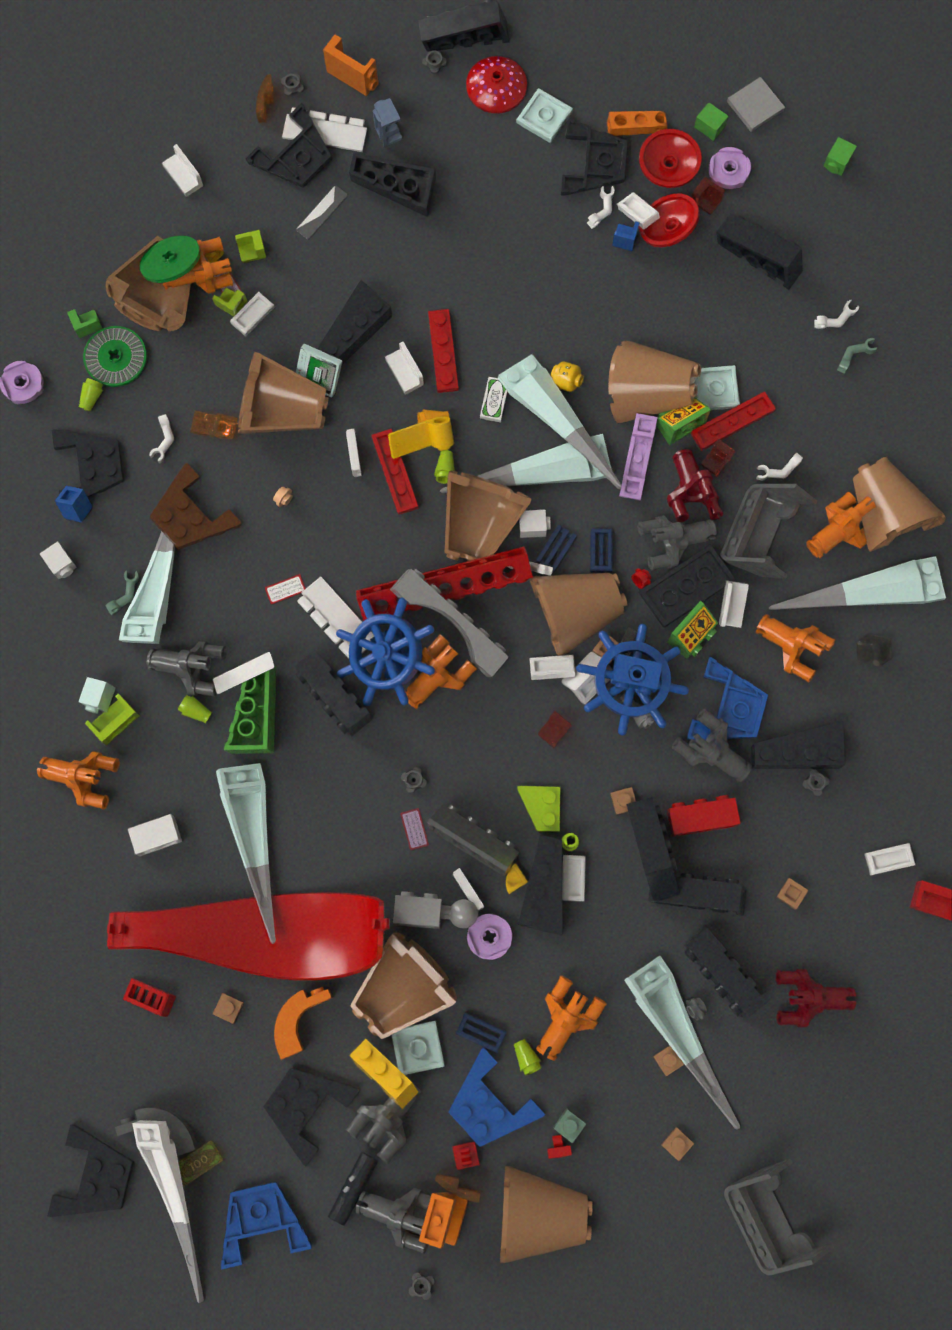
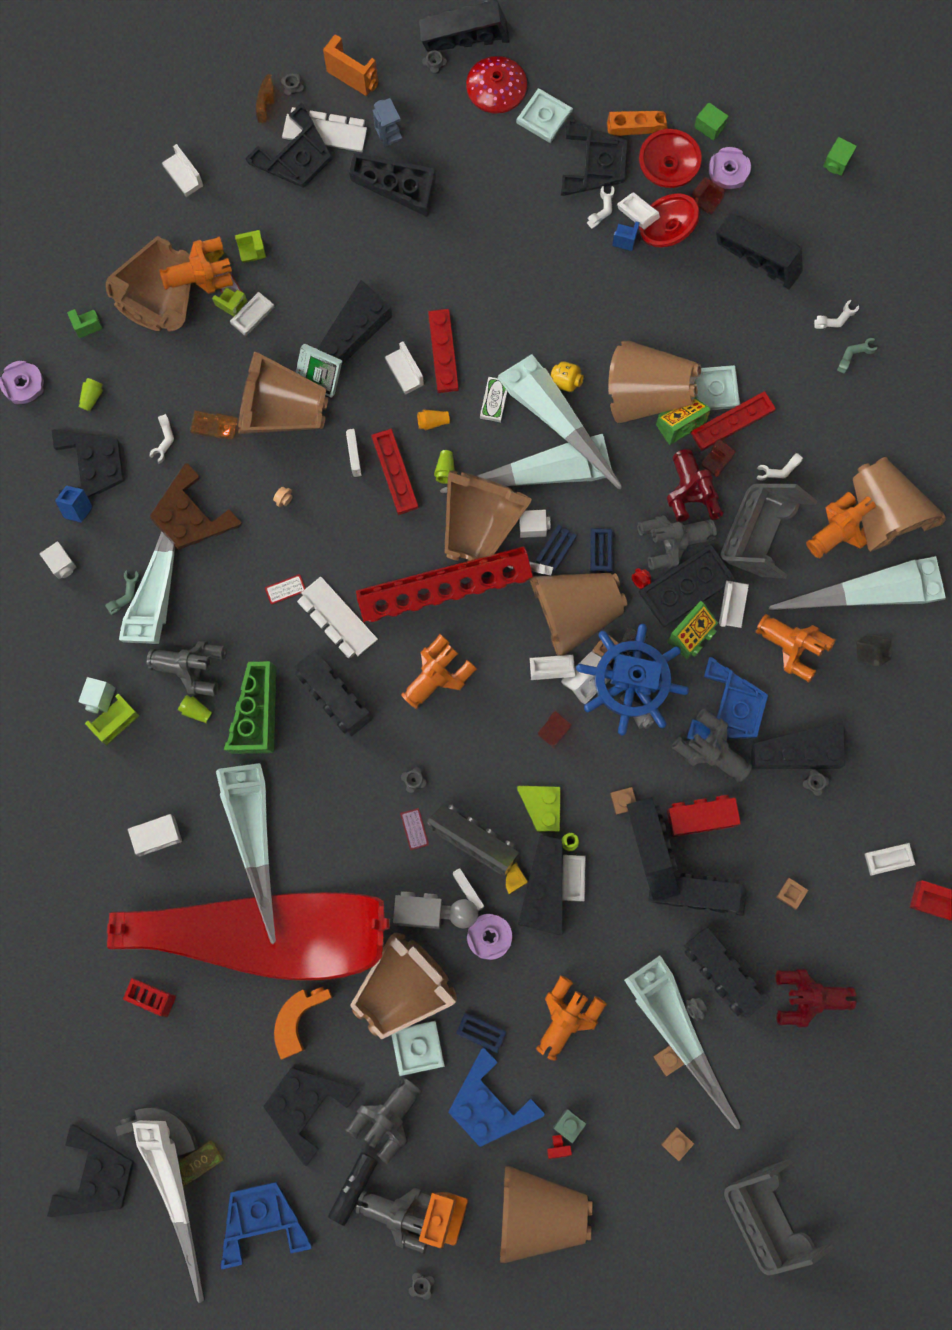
(80, 776): orange wheel -> none
(112, 341): piece -> none
(170, 259): green piece -> none
(228, 1008): medium nougat plate -> none
(243, 673): white sticker -> none
(321, 212): dark grey sticker -> none
(384, 1073): yellow arch -> none
(388, 649): blue piece -> none
(432, 432): yellow door -> none
(450, 1183): clear orange slope -> none
(465, 1155): red tile -> none
(482, 651): light grey arch -> none
(527, 1058): lime cone -> none
(638, 456): lavender slope -> none
(755, 104): light grey tile -> none

